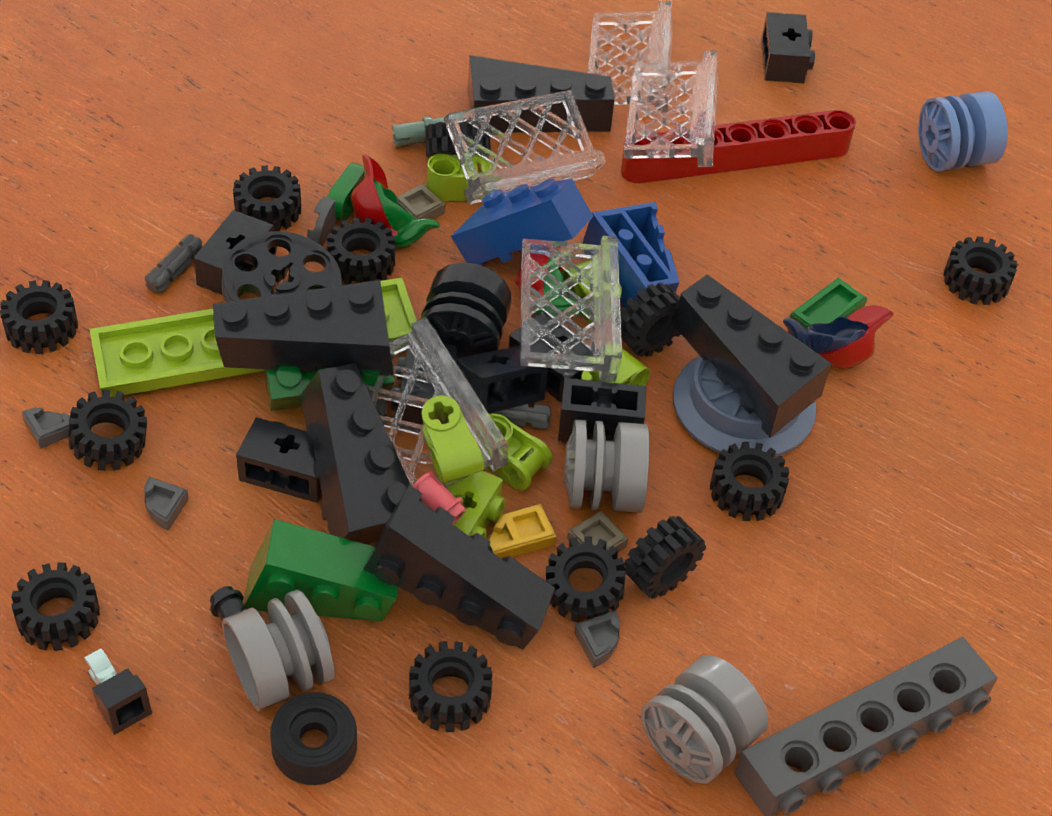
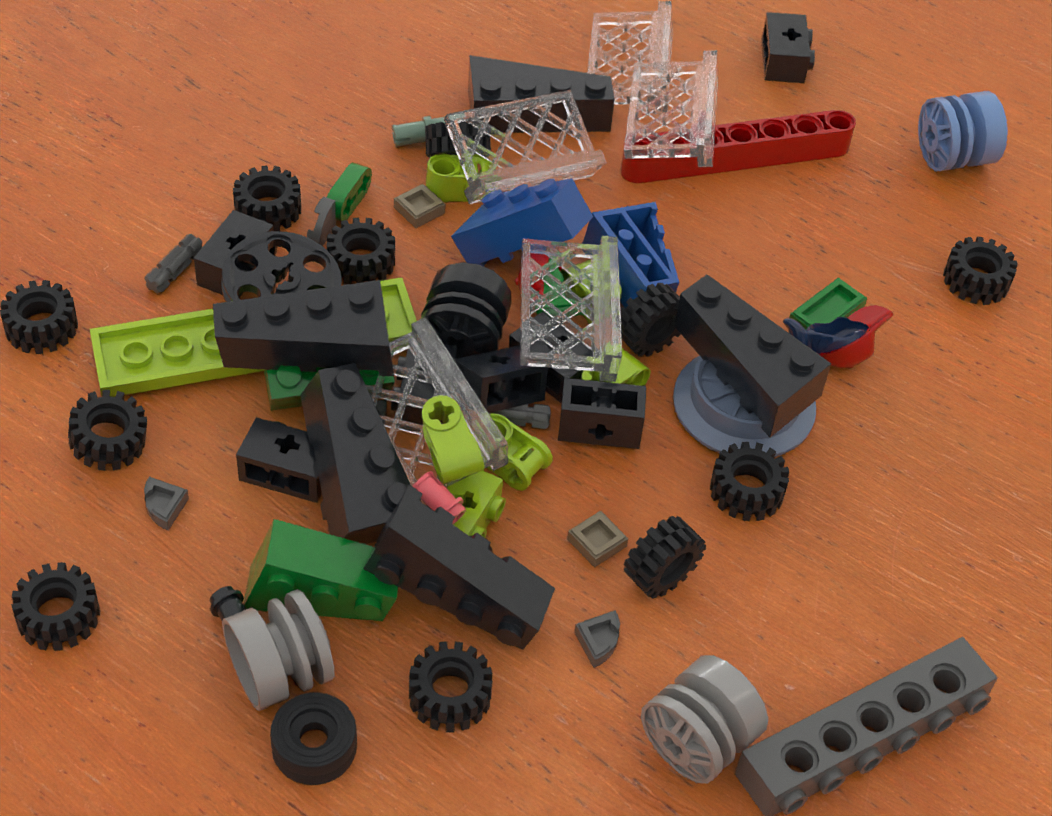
(46, 426): dark grey tile -> none
(118, 696): black piece -> none
(376, 201): hair -> none
(522, 532): yellow tile -> none
(591, 557): black tyre -> none
(608, 466): light grey wheel -> none

